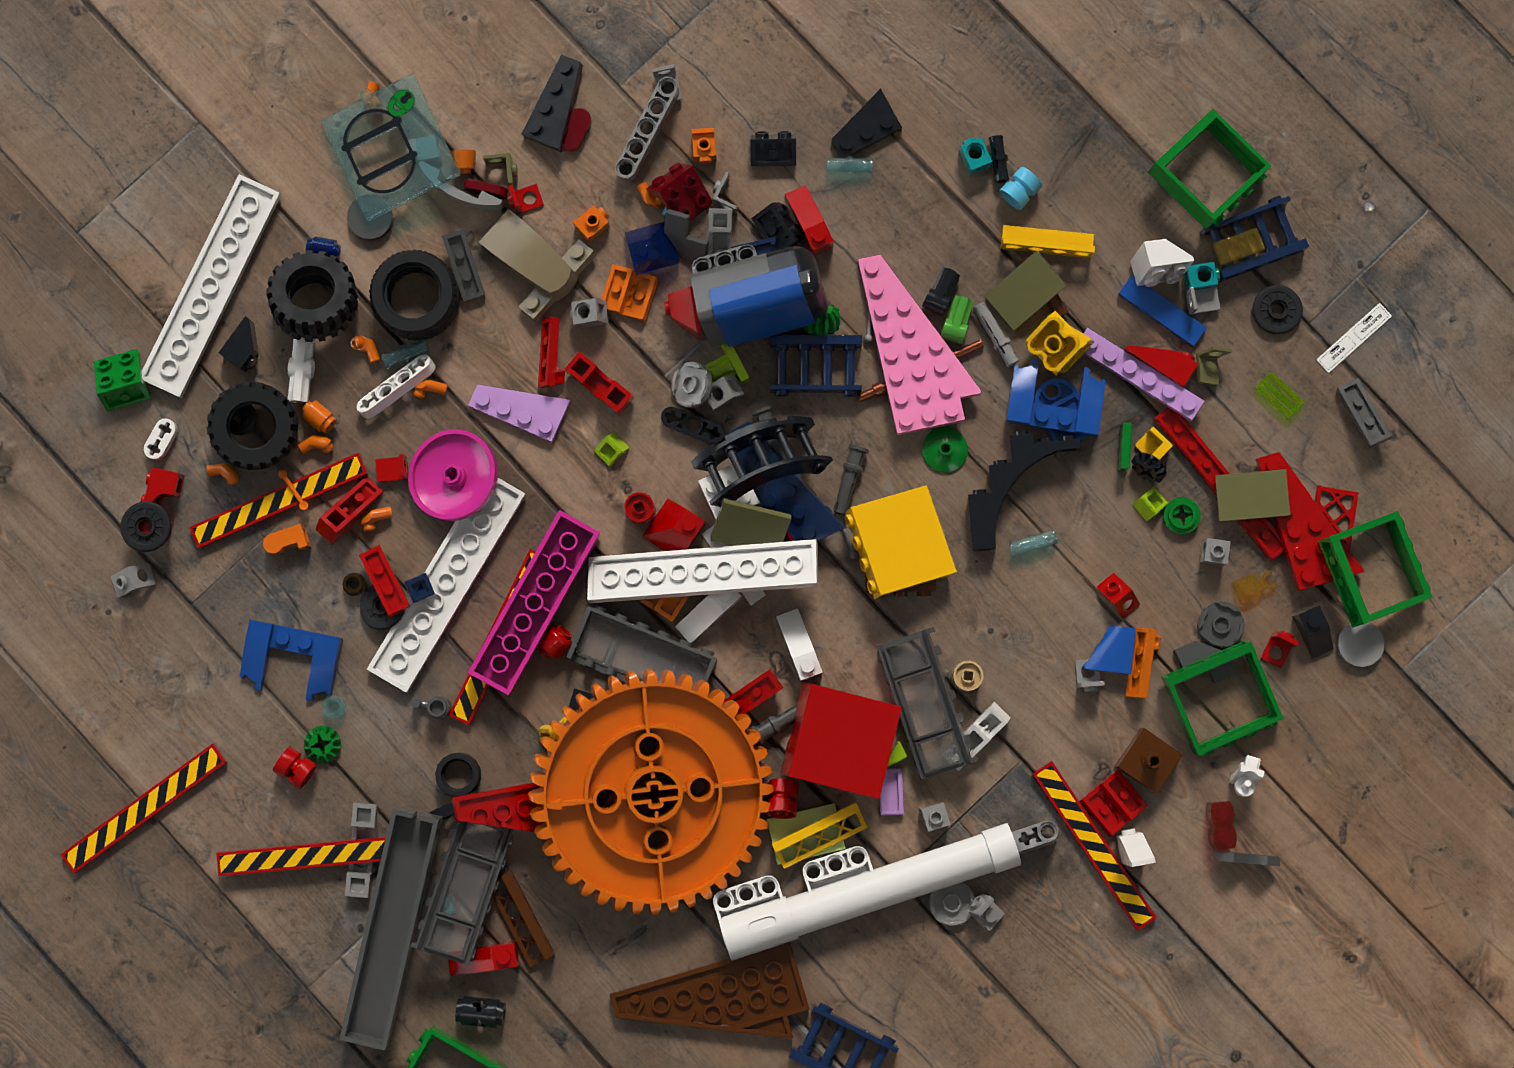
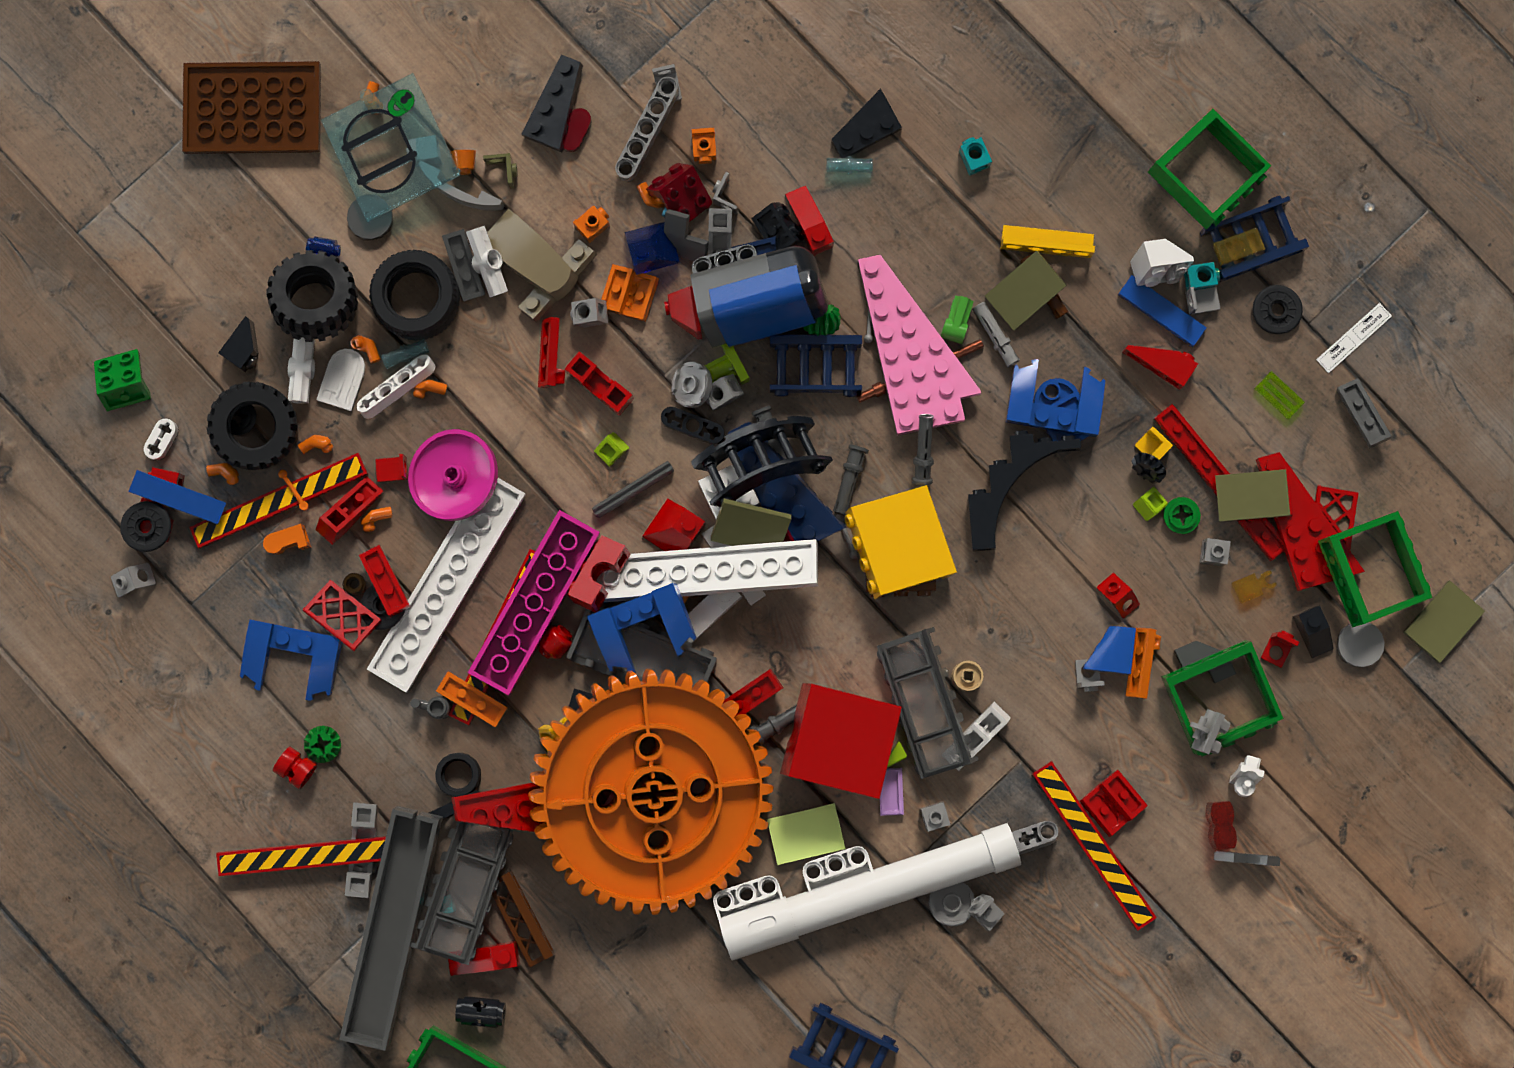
(143, 808): tile -> none
(177, 497): none -> blue tile
(210, 286): white plate -> none
(251, 107): none -> reddish brown plate
(318, 416): orange brick -> none
(327, 706): clear light blue plate -> none
(342, 379): none -> white window
(343, 596): none -> red window
(419, 587): dark blue tile -> none
(471, 699): none -> orange hinge
(476, 187): dark red tile -> none
(487, 261): none -> white piece
(516, 198): red bracket -> none
(526, 411): lavender wing -> none
(604, 556): none -> arch
(633, 489): none -> dark grey axle
(640, 508): red wheel -> none
(662, 601): none -> blue wedge
(727, 995): reddish brown wing -> none
(773, 149): black bracket -> none
(782, 798): red wheel -> none
(799, 644): white slope -> none
(815, 827): yellow fence -> none
(923, 460): none -> dark grey pin
(936, 457): green dish -> none
(939, 295): black piece -> none
(999, 159): black pin -> none
(1022, 186): medium azure wheel -> none
(1033, 542): clear light blue pin -> none
(1058, 343): yellow piece -> none
(1124, 452): green tile -> none
(1134, 848): white slope -> none
(1143, 376): lavender plate -> none
(1148, 760): reddish brown brick -> none
(1207, 731): none -> light grey hips
(1208, 365): olive bracket -> none
(1221, 624): dark grey tile -> none
(1444, 621): none -> olive tile

